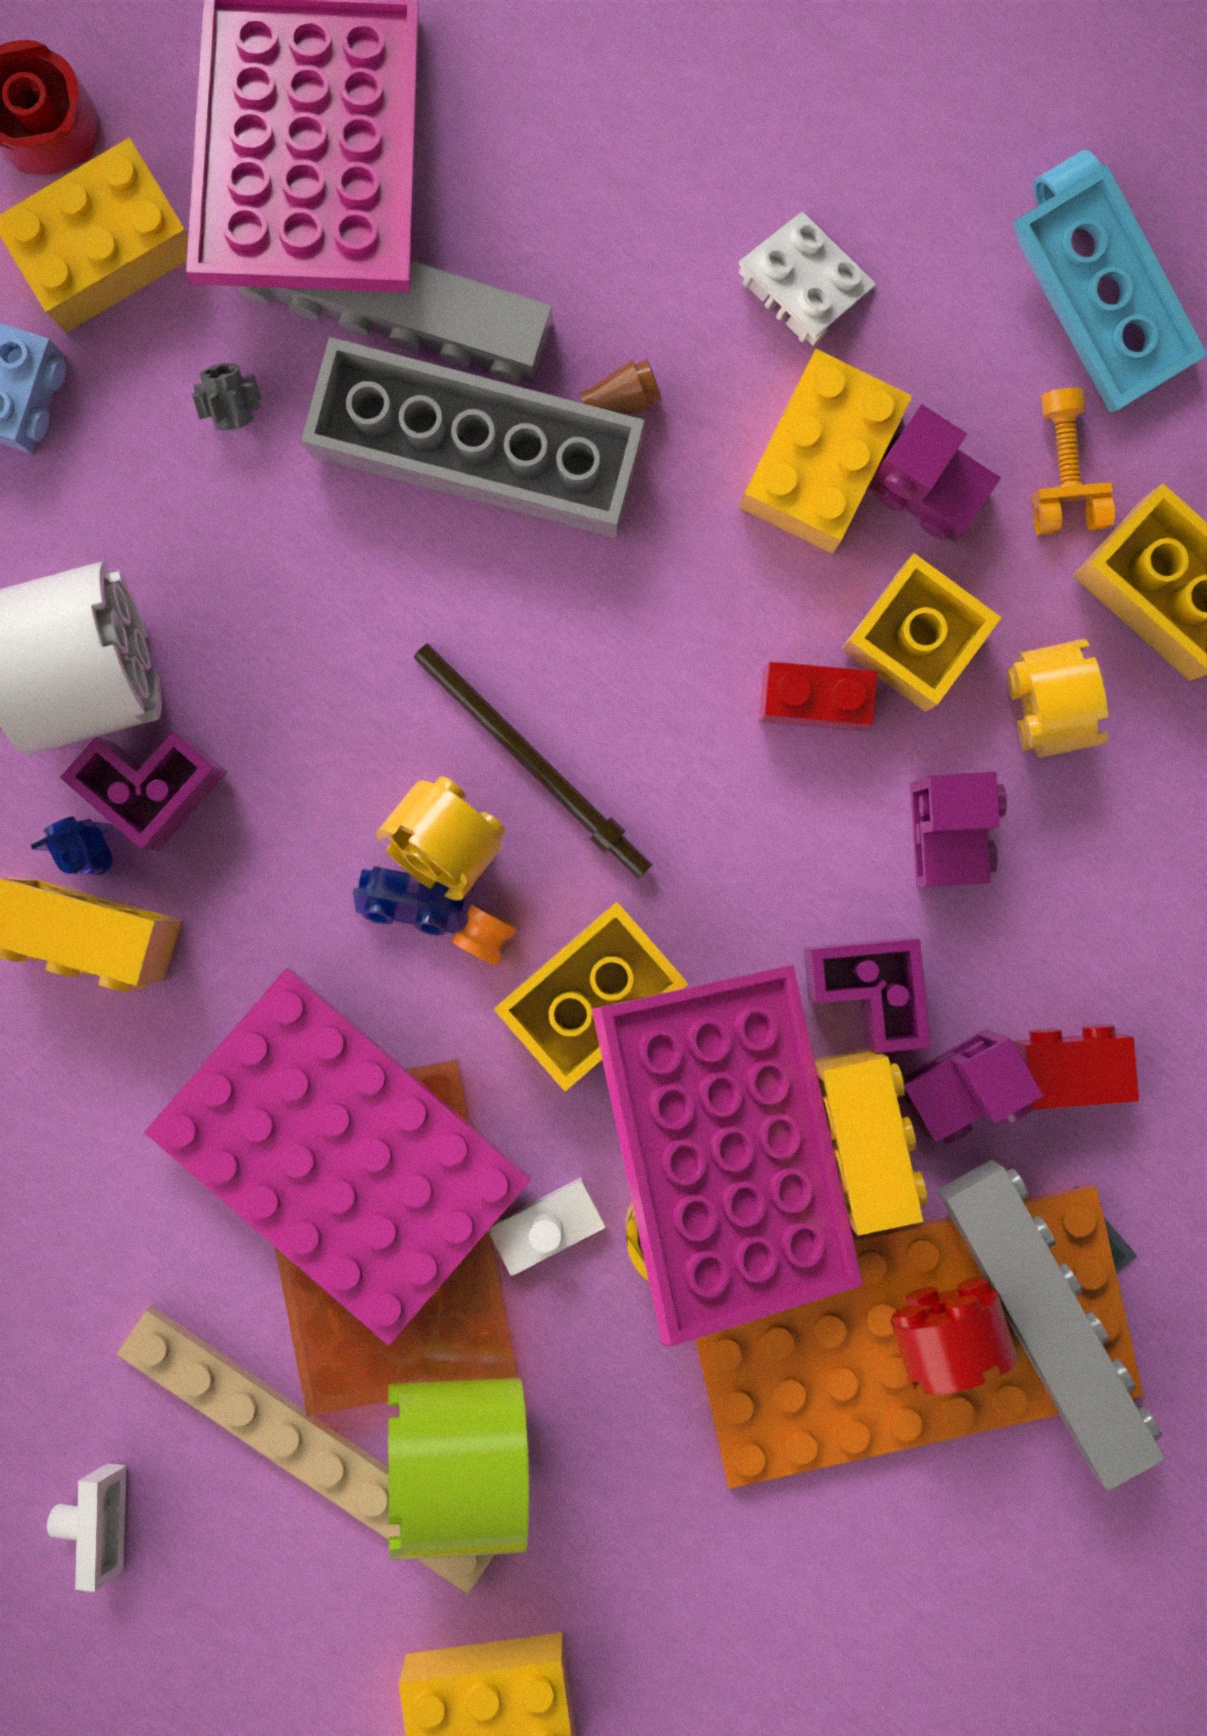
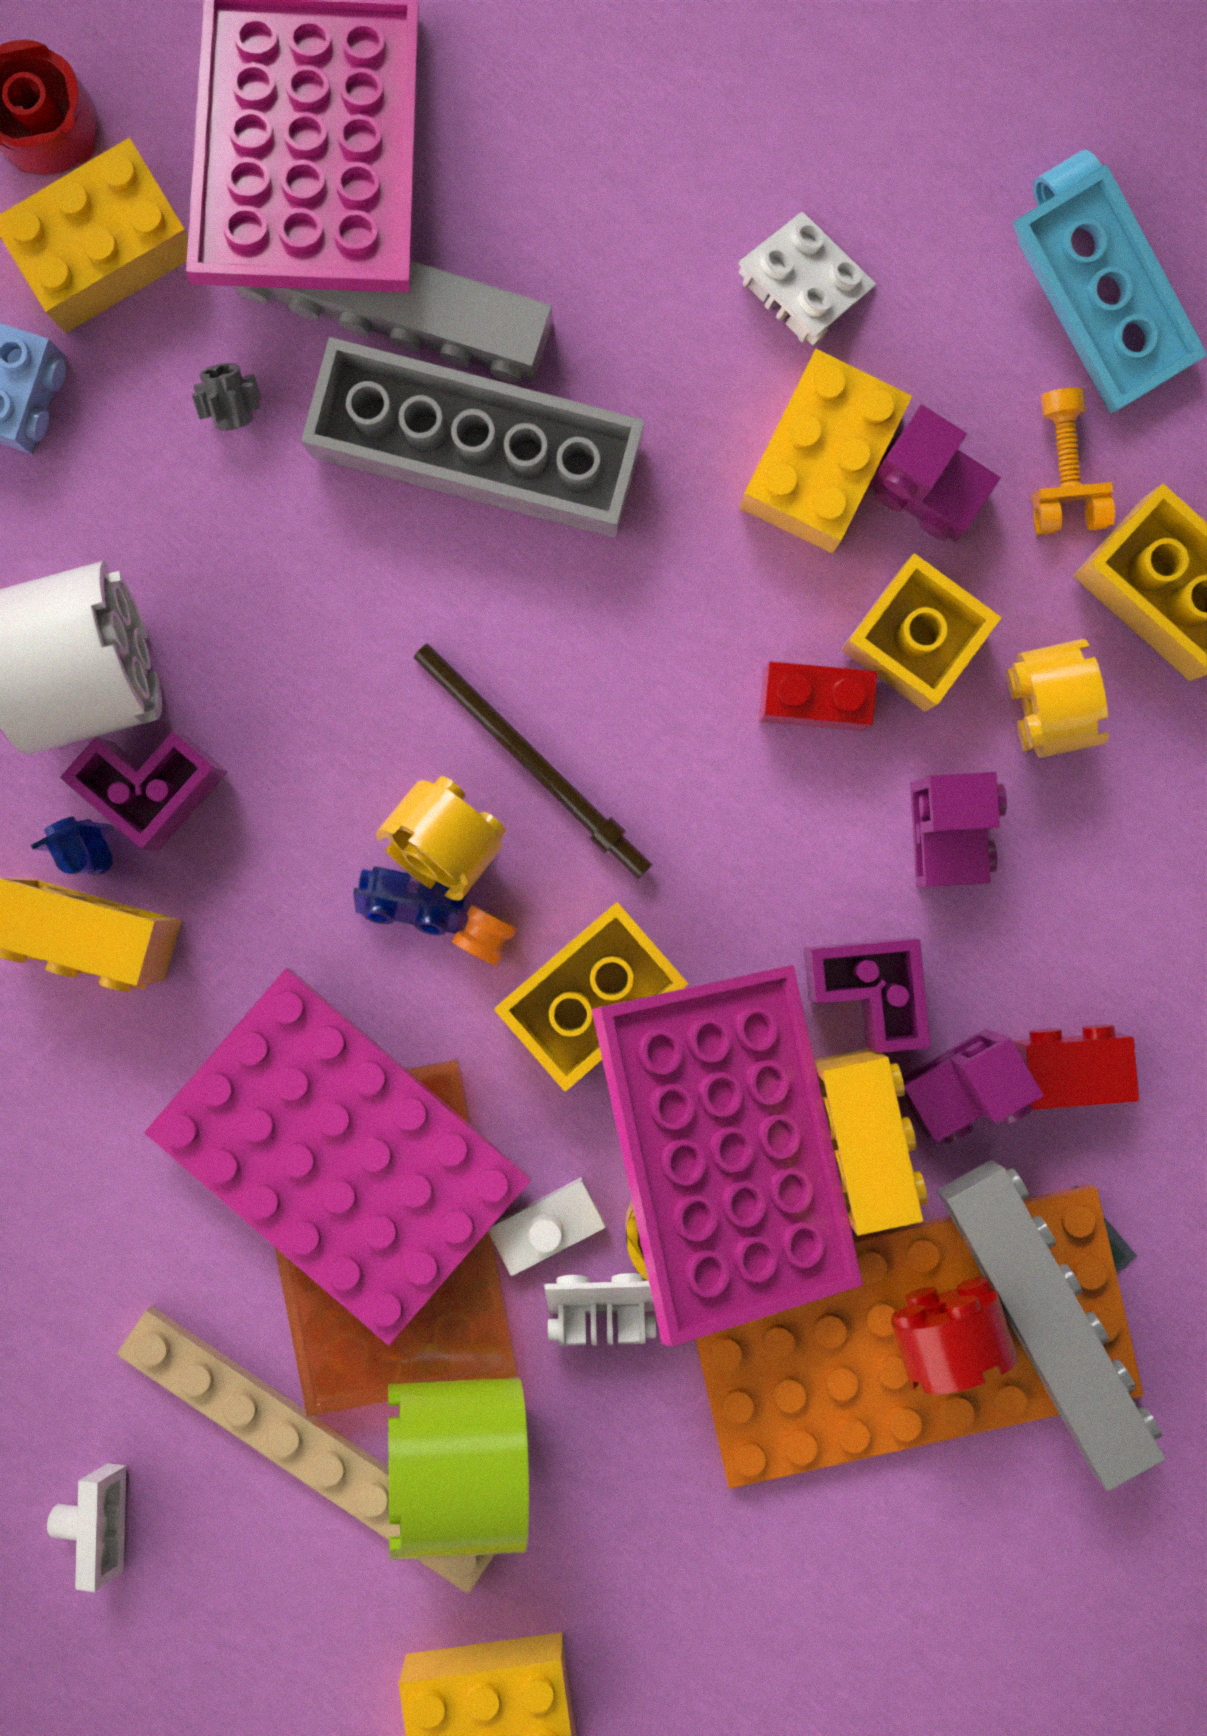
(576, 1297): none -> white hinge
(626, 390): dark orange cone -> none

